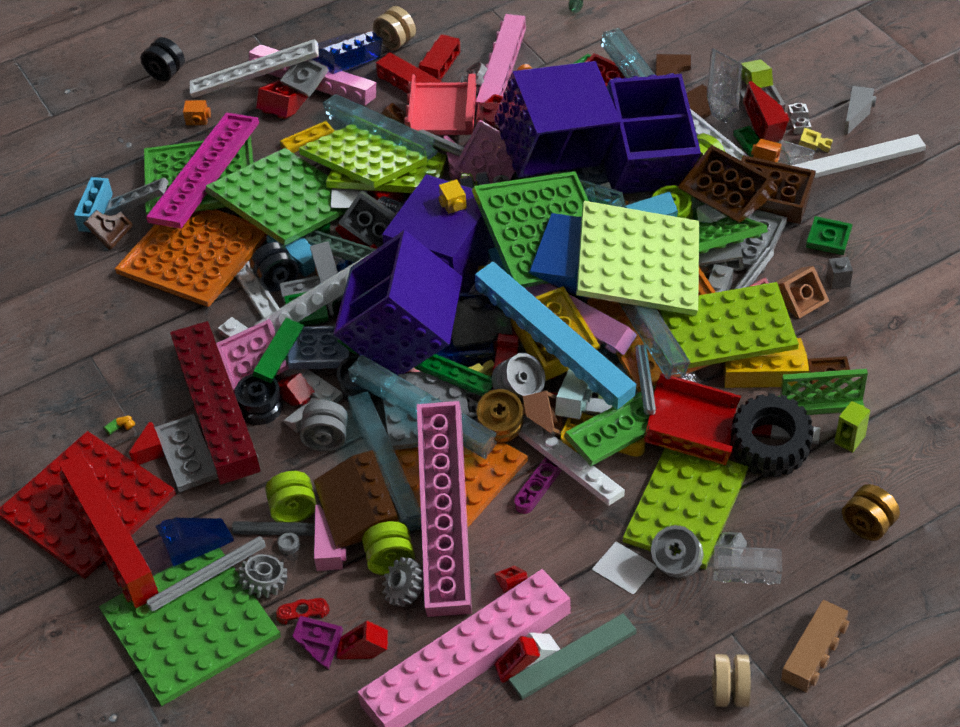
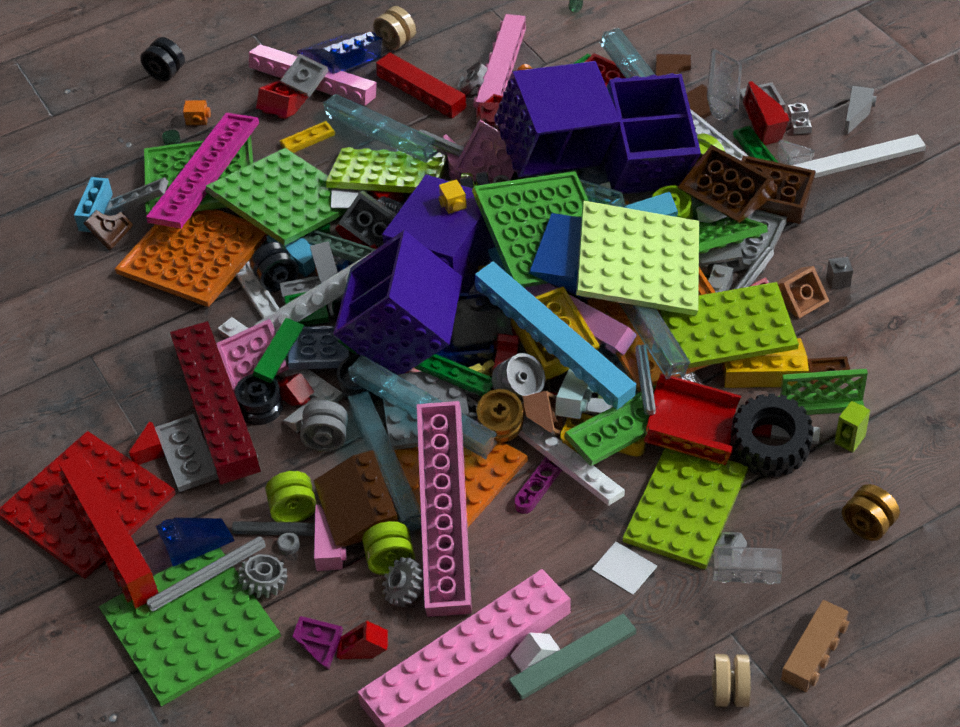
(118, 423): arm -> none
(171, 137): none -> clear green tile
(254, 68): white plate -> none
(316, 606): red piece -> none
(362, 156): lime plate -> none
(395, 113): reddish brown tile -> none
(441, 56): red brick -> none
(442, 107): coral panel -> none
(510, 577): red slope -> none
(529, 654): red slope -> none
(673, 539): light grey wheel -> none
(757, 72): lime brick -> none
(766, 150): orange brick -> none
(812, 140): light yellow plate -> none
(829, 235): green plate -> none

